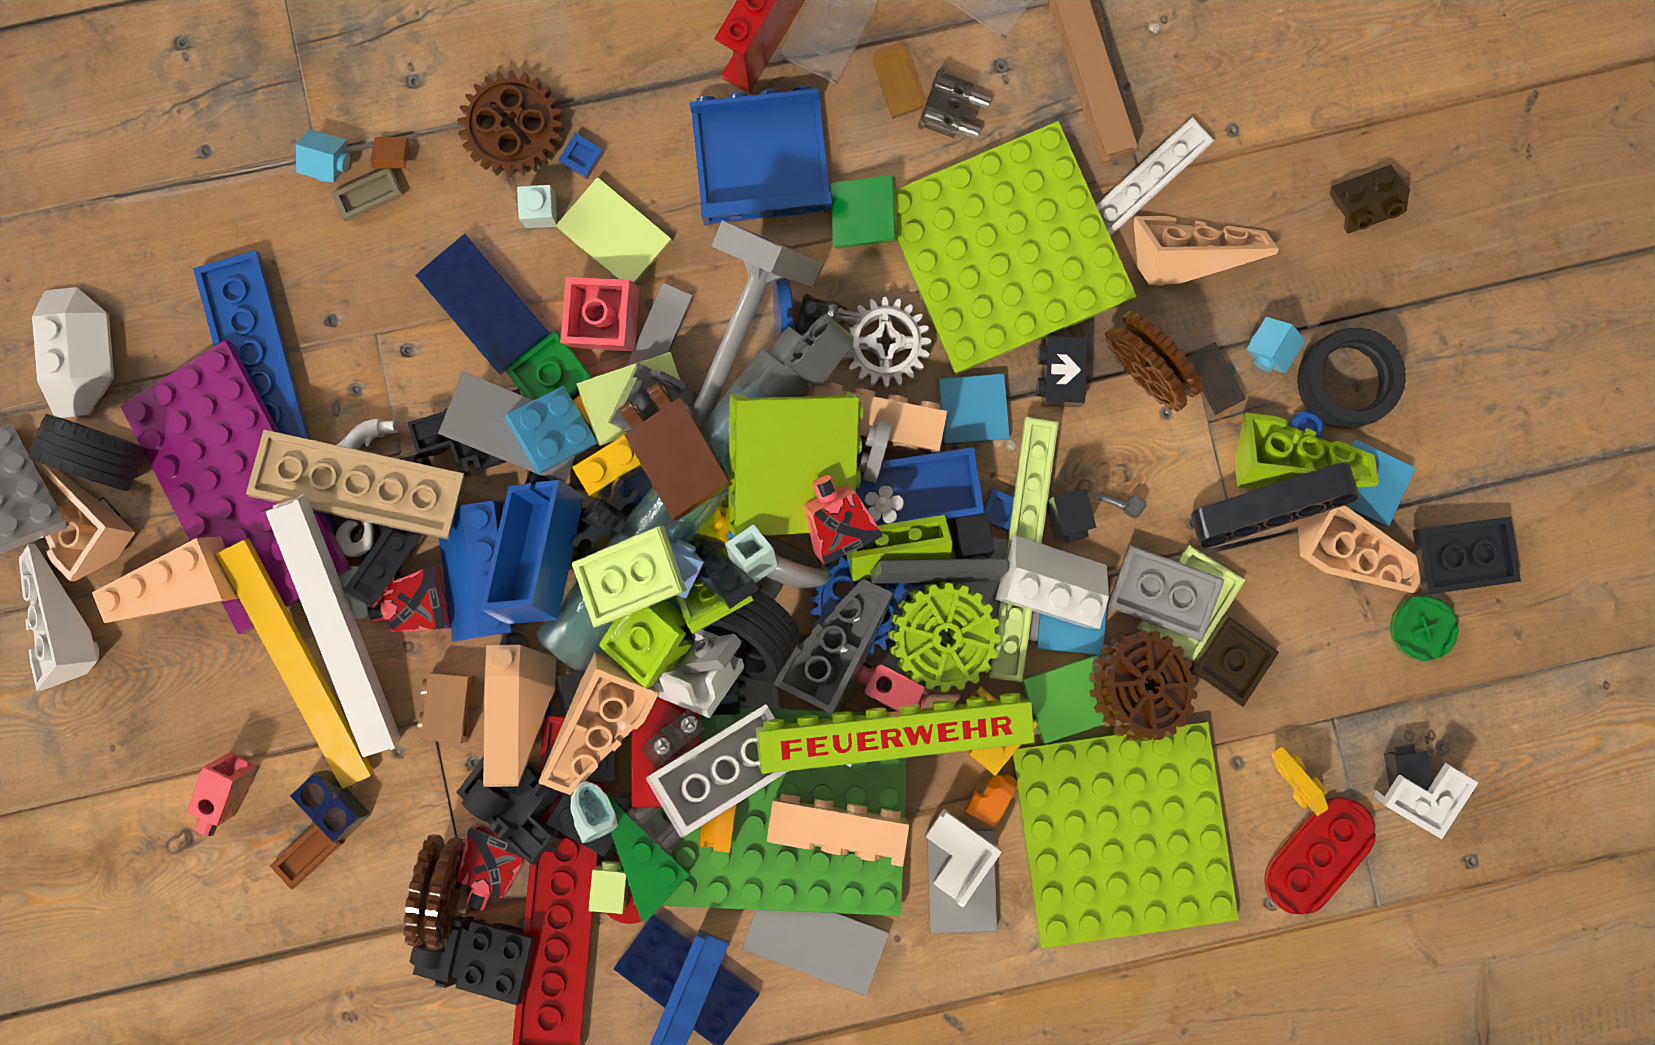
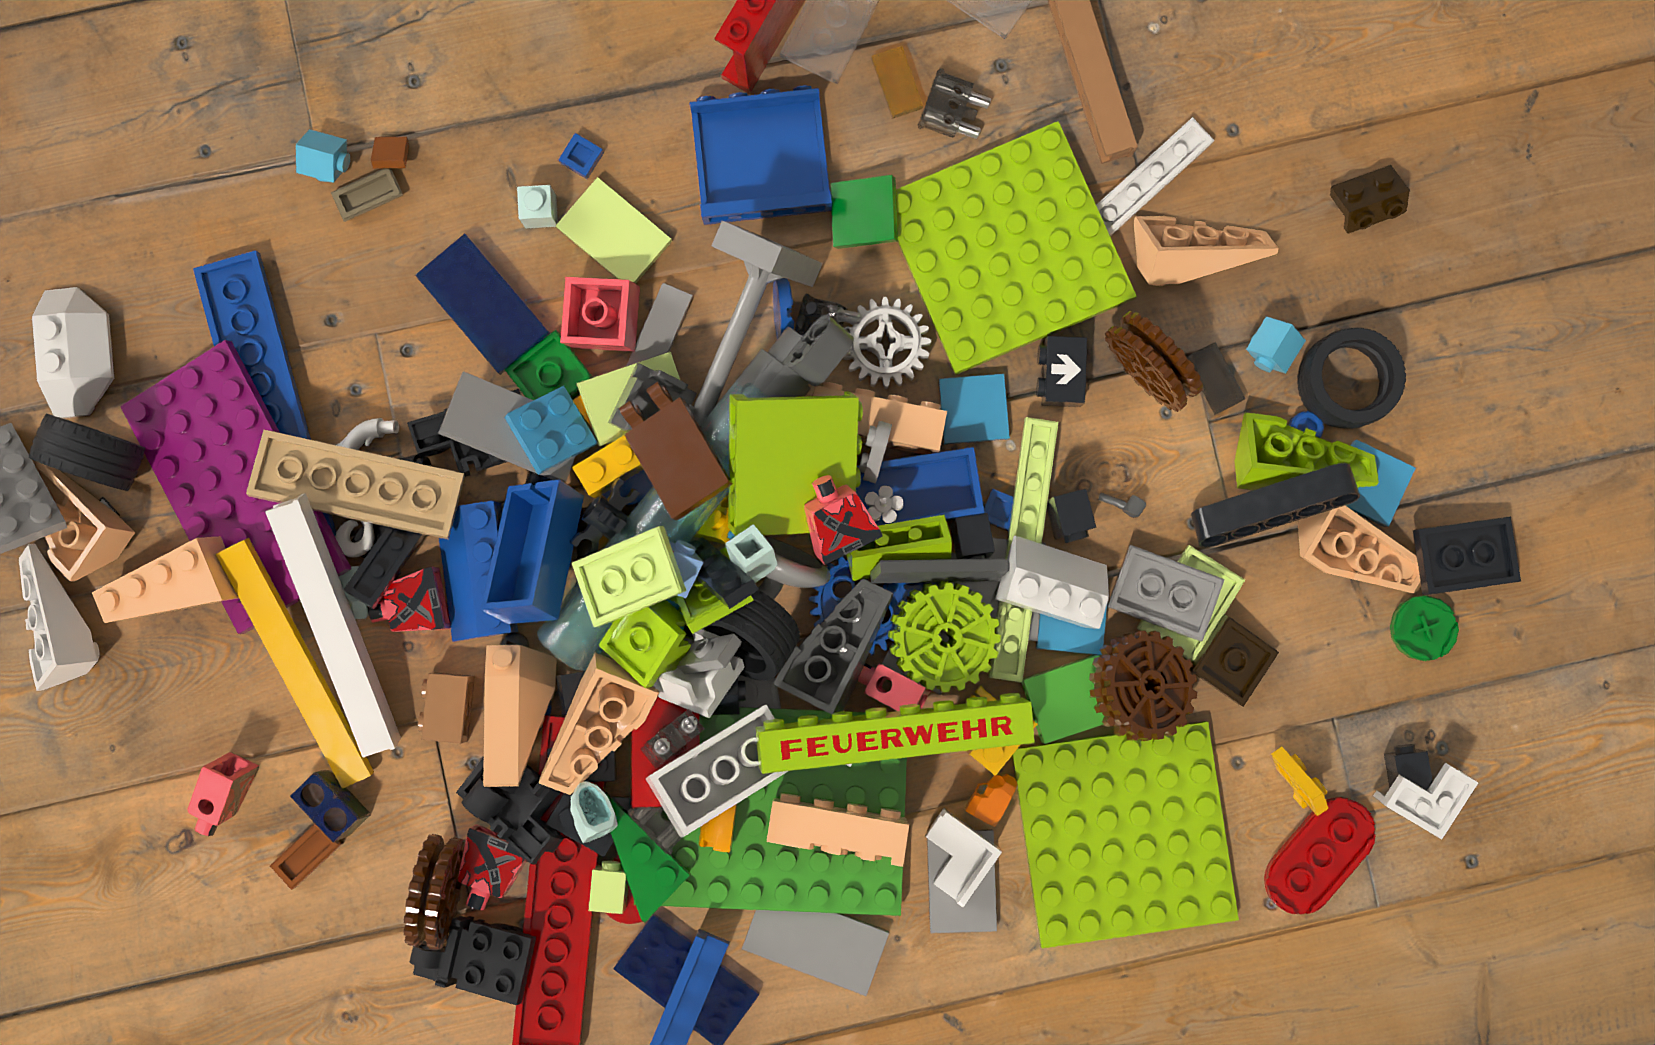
(532, 105): reddish brown gear -> none

